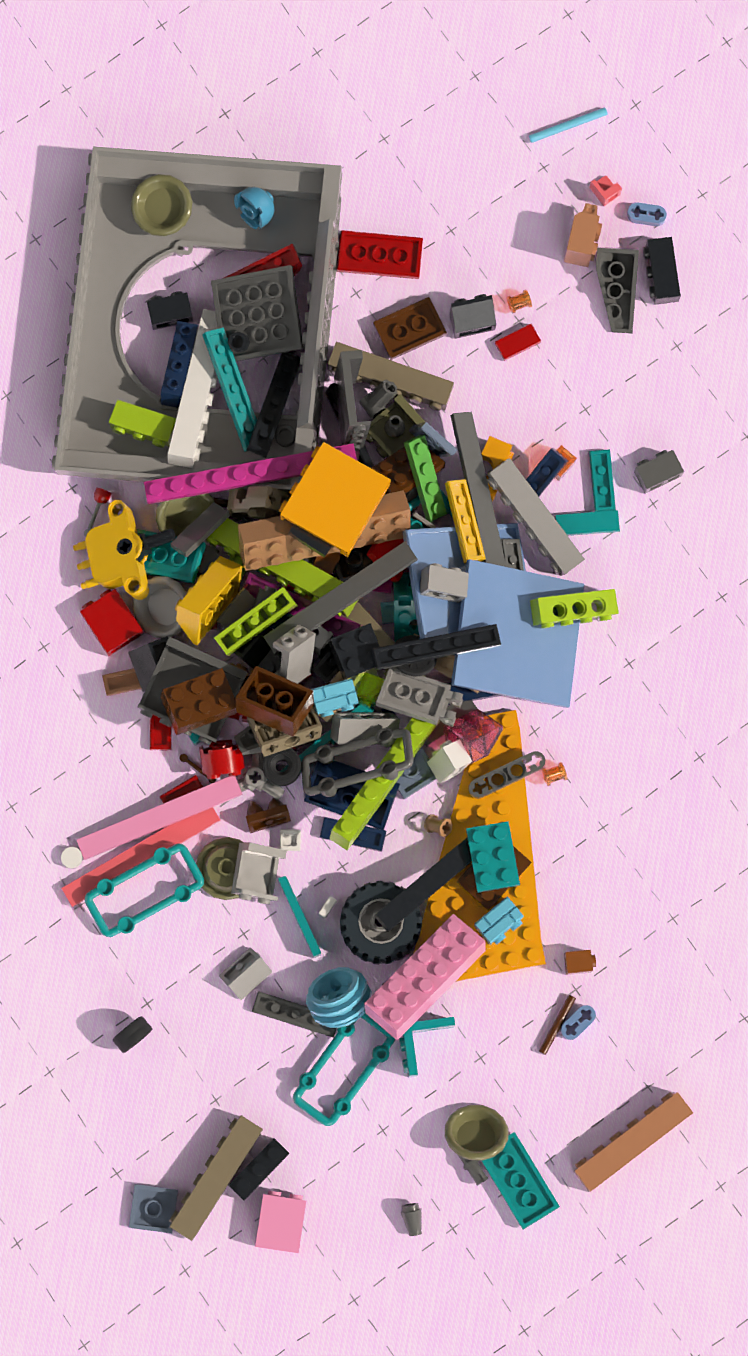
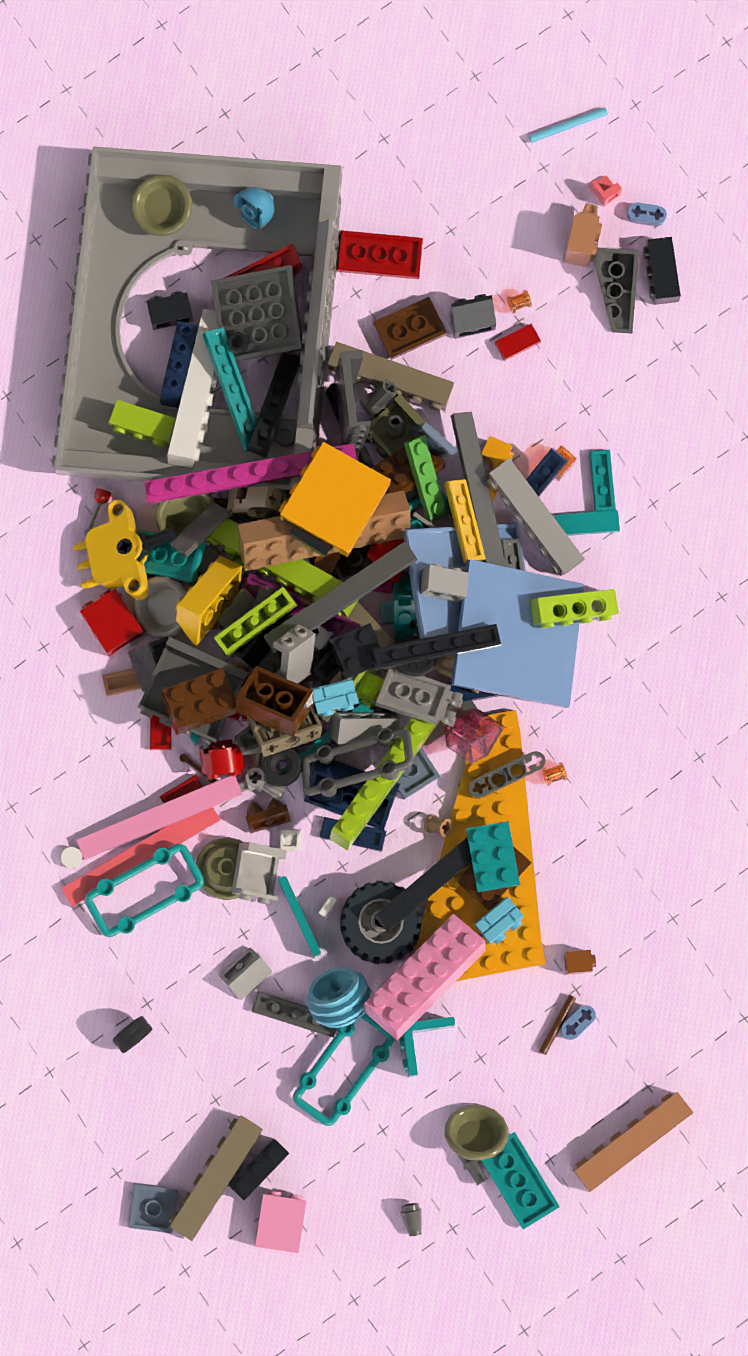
(449, 760): white brick -> none
(658, 471): dark grey brick -> none

